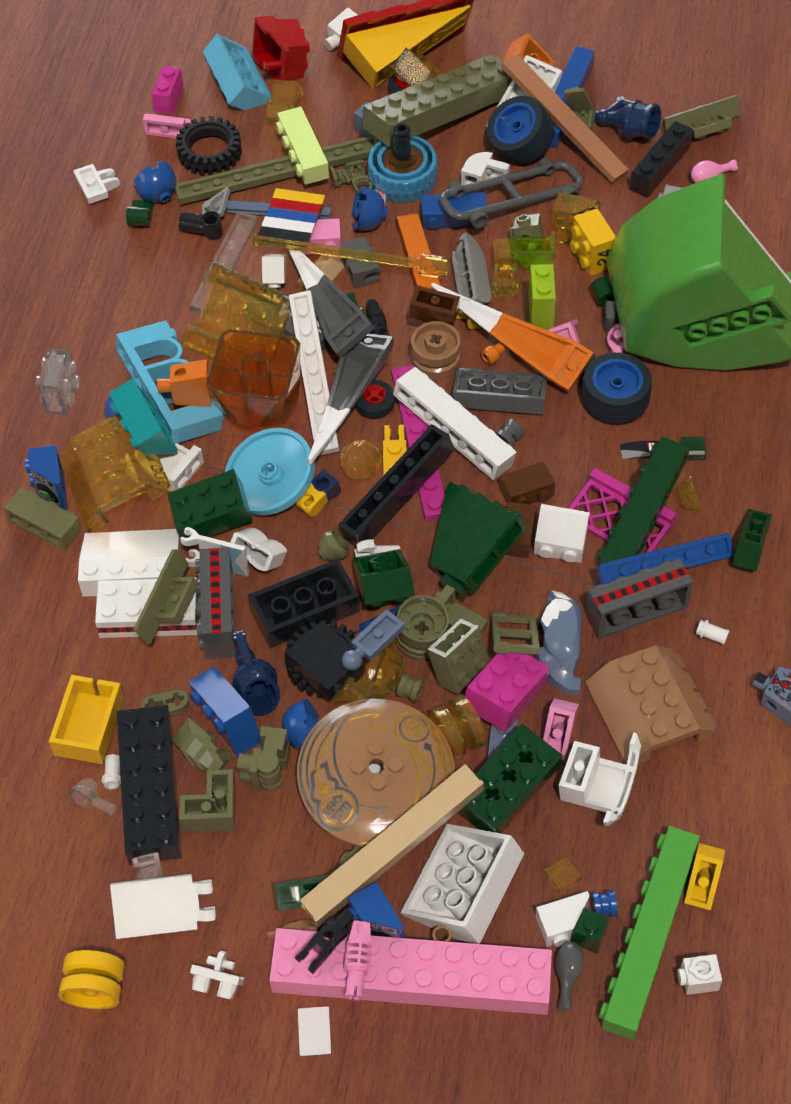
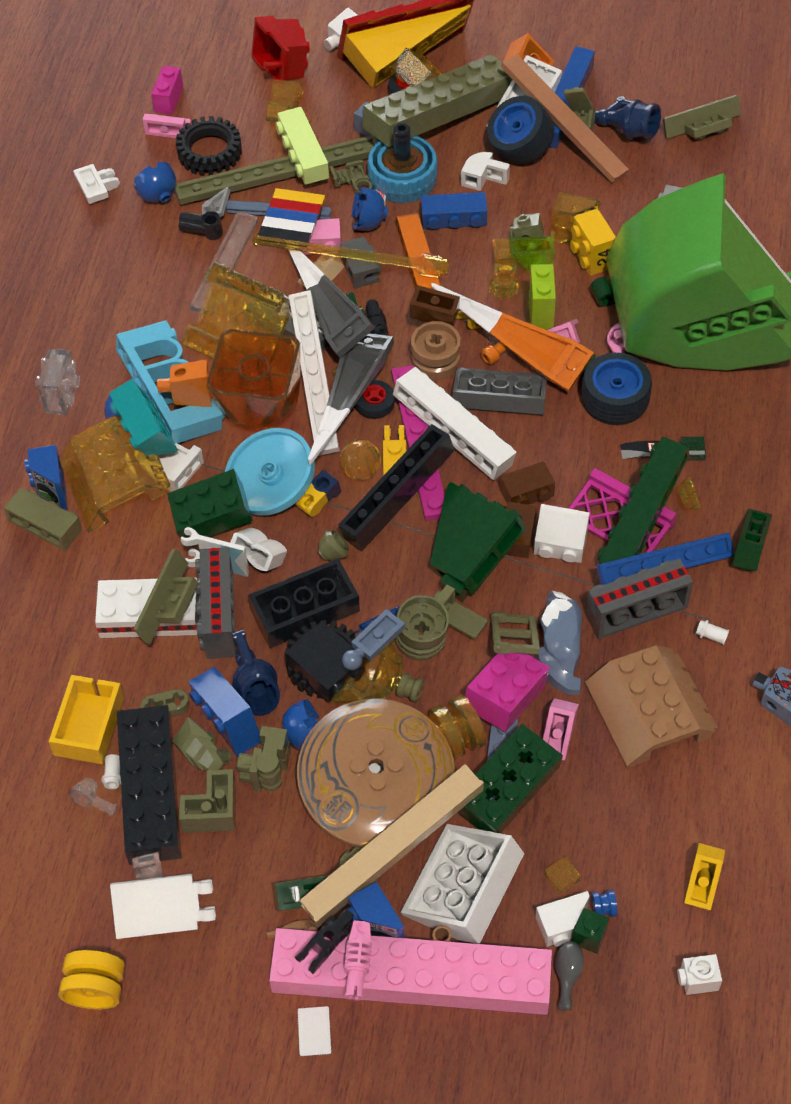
(124, 556): white slope -> none
(139, 213): dark green panel -> none
(228, 982): white hips -> none
(236, 73): medium azure slope -> none
(274, 269): white slope -> none
(367, 548): white bar -> none
(383, 577): dark green brick -> none
(458, 656): olive brick -> none
(471, 270): light grey brick -> none
(479, 216): dark grey bar -> none
(510, 432): dark grey wheel -> none
(598, 781): white piece -> none
(609, 316): dark grey tile -> none
(650, 933): bright green brick -> none
(661, 159): black brick -> none
(708, 169): bright pink piece -> none

